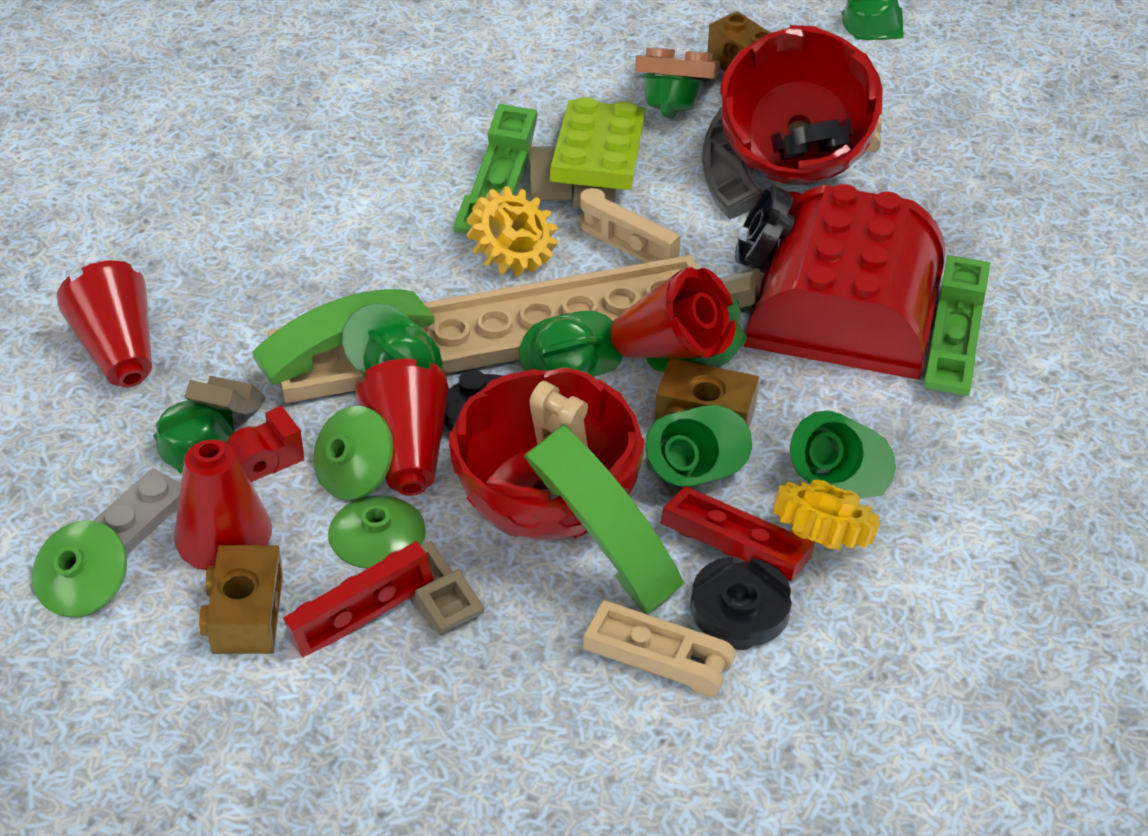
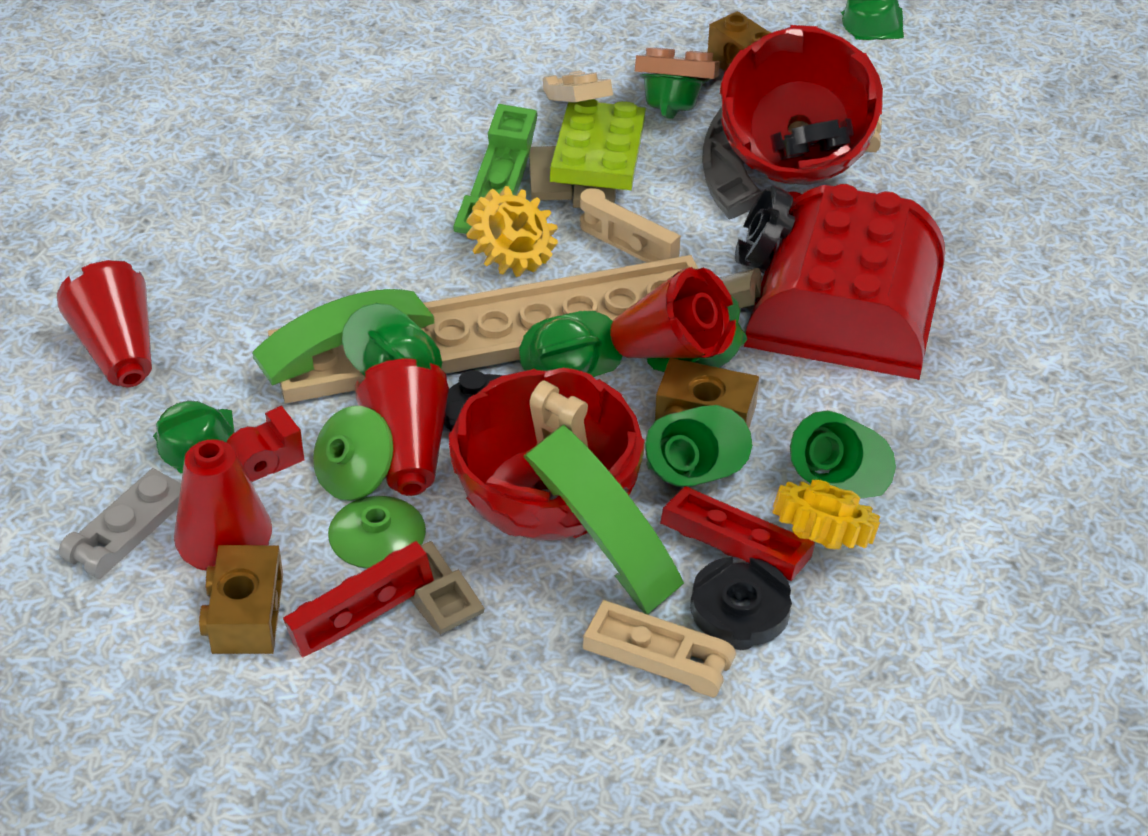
(92, 579): bright green dish -> none
(225, 395): dark tan slope -> none
(576, 87): none -> tan plate
(957, 325): bright green slope -> none

